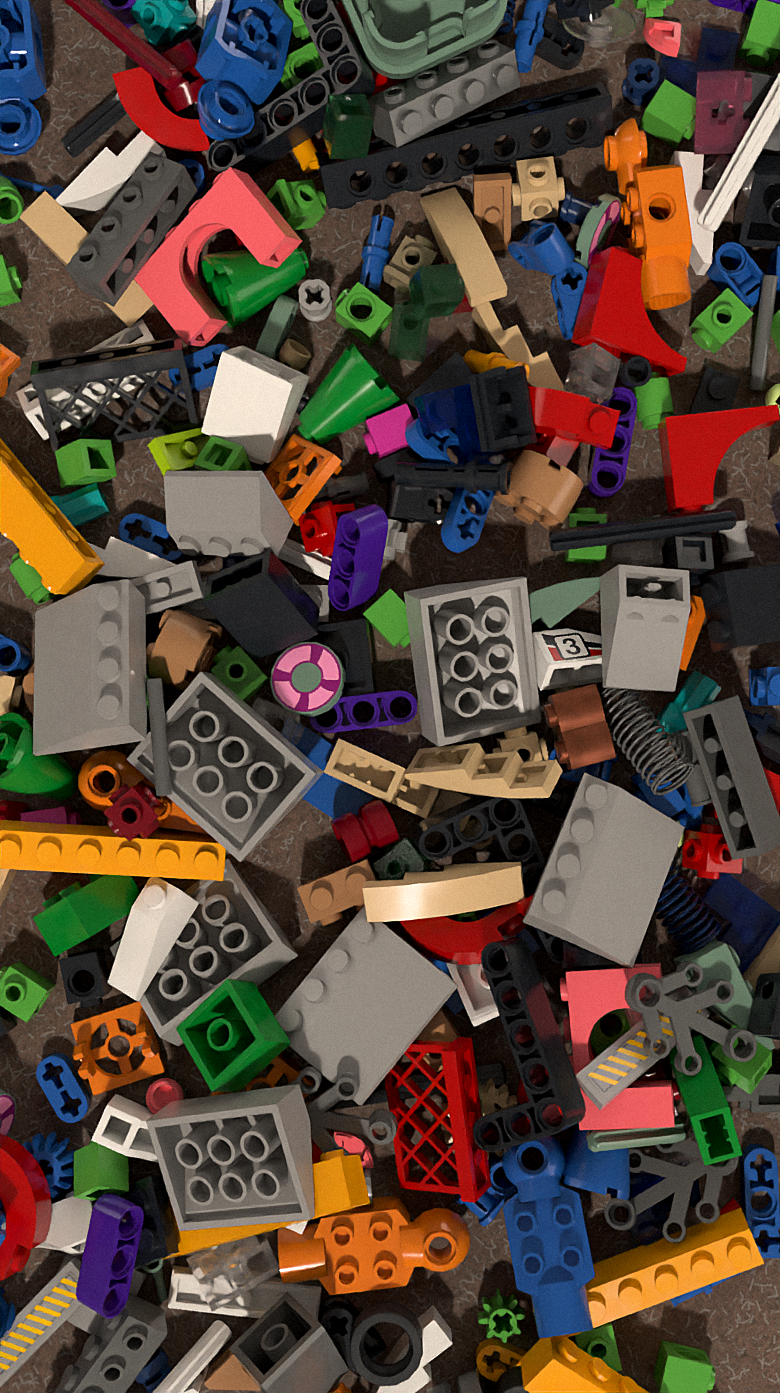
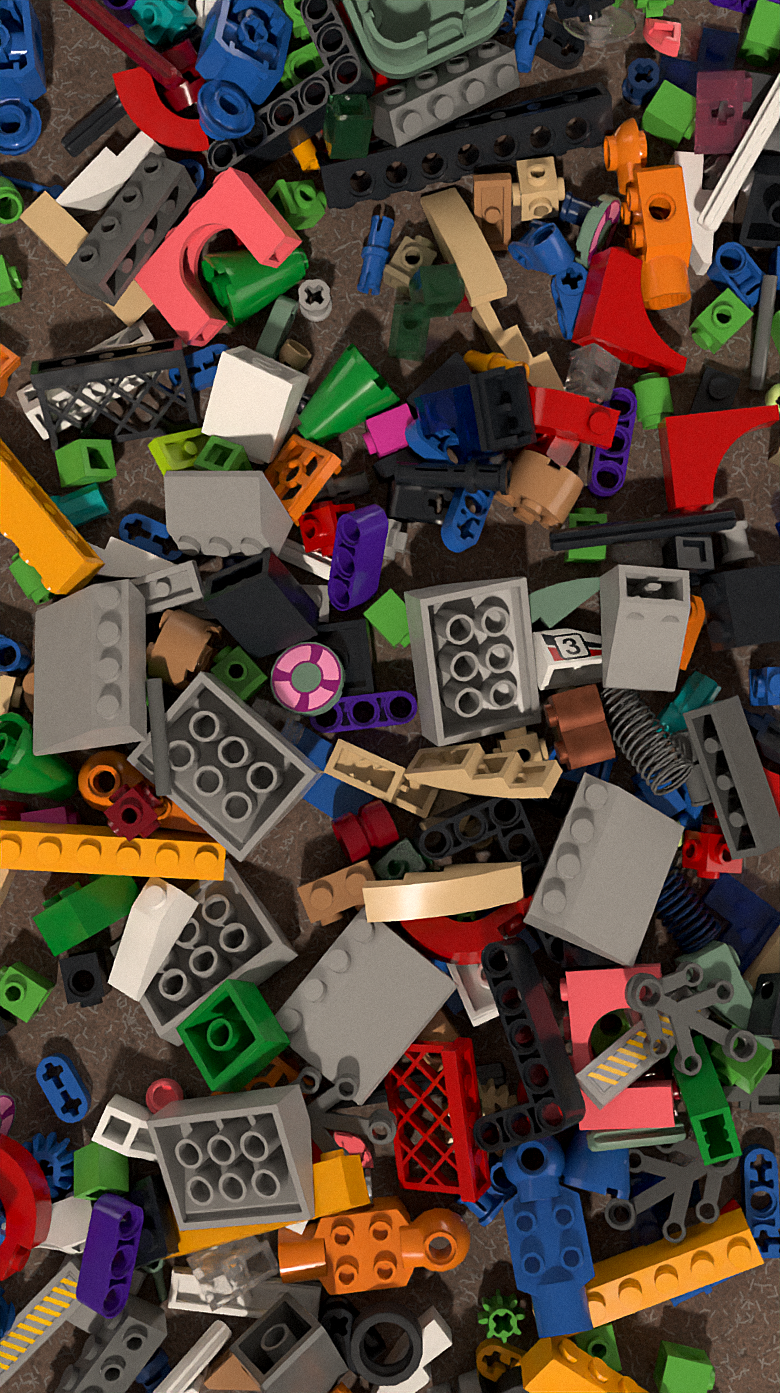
(99, 1079): orange piece -> none
(366, 329): bright green brick -> none
(635, 364): black hinge -> none

